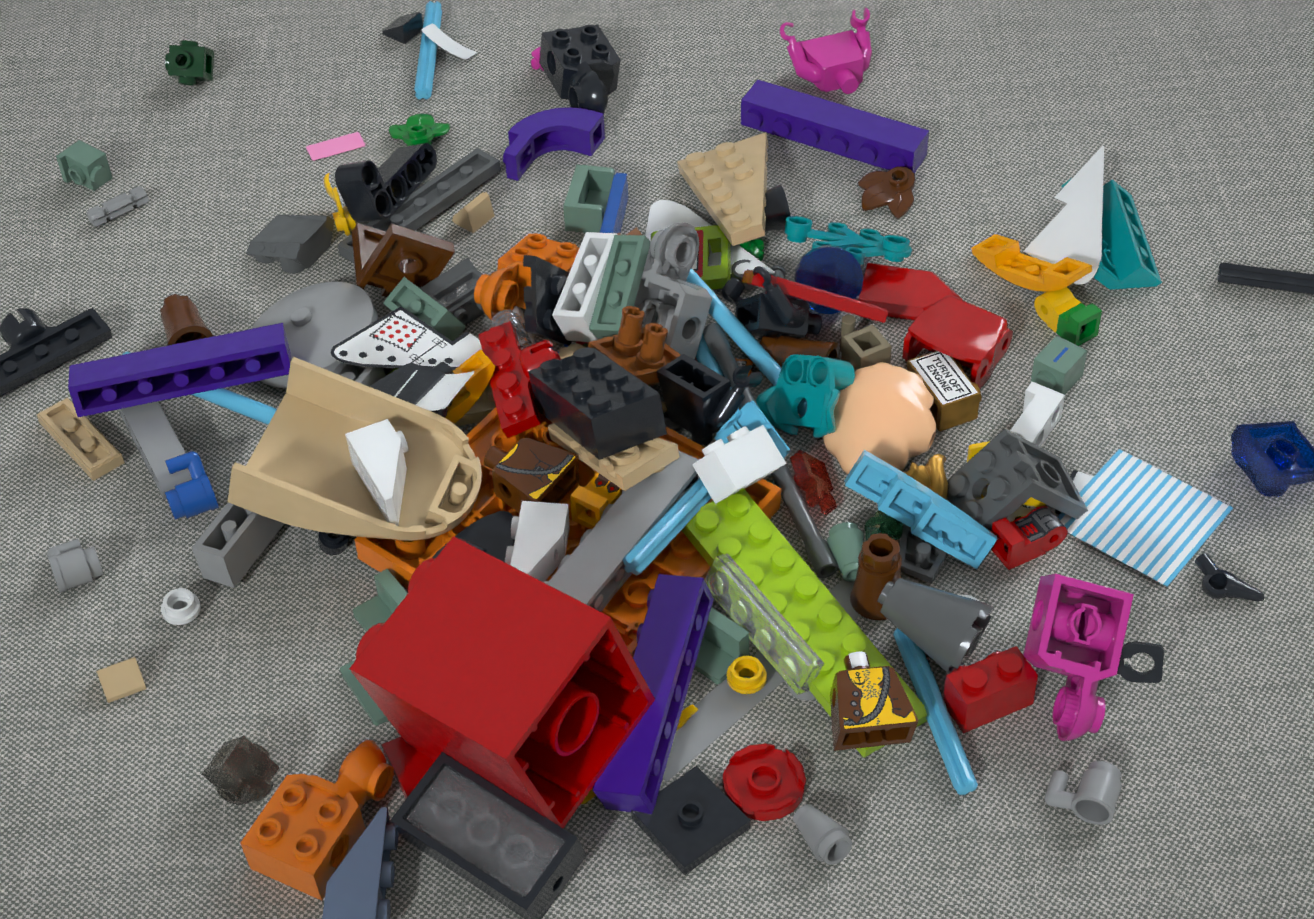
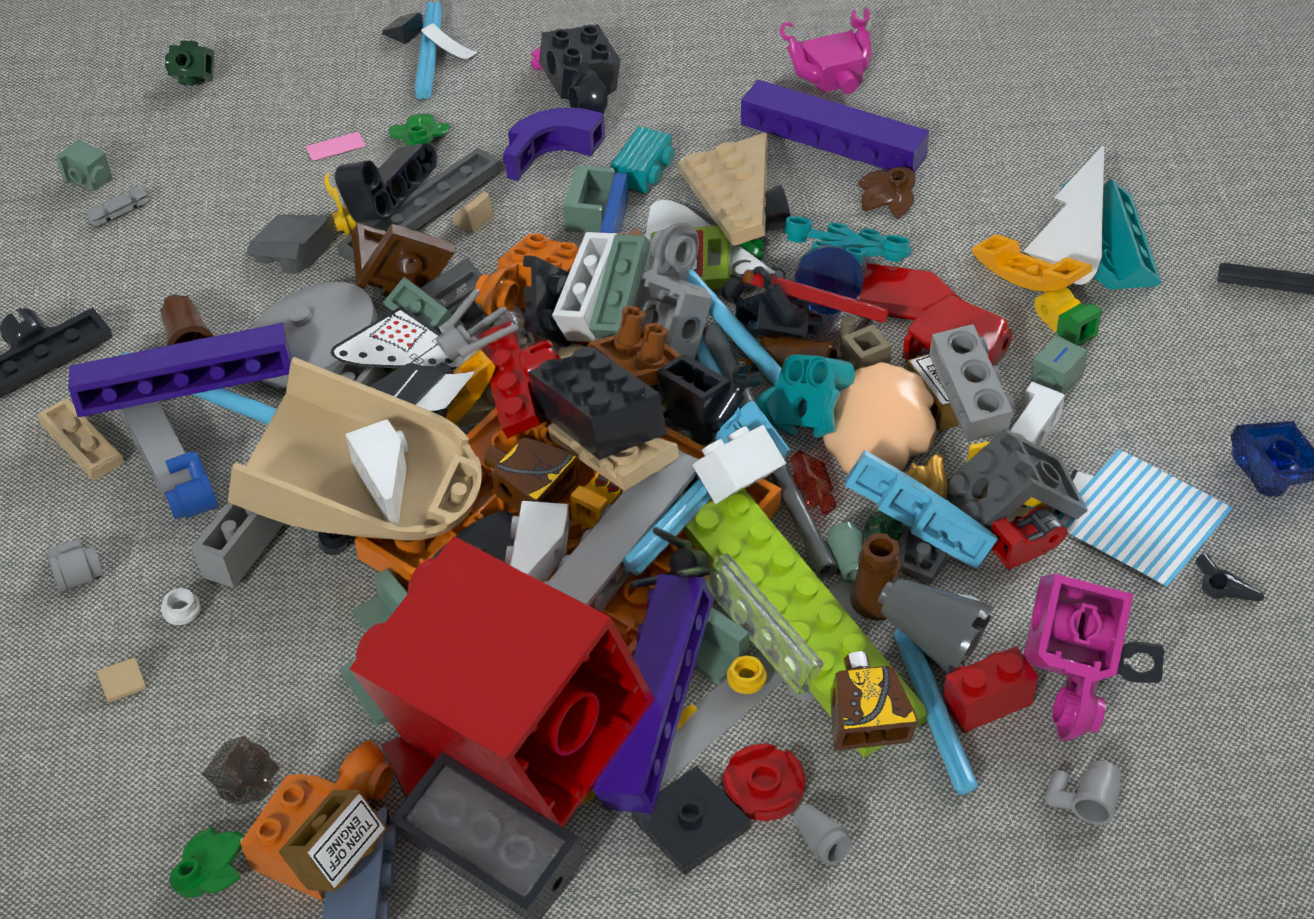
(207, 863): none -> green plate
(333, 840): none -> brick
(457, 340): none -> light grey plant
(644, 158): none -> teal brick
(683, 563): none -> black plant
(966, 397): none -> light grey brick

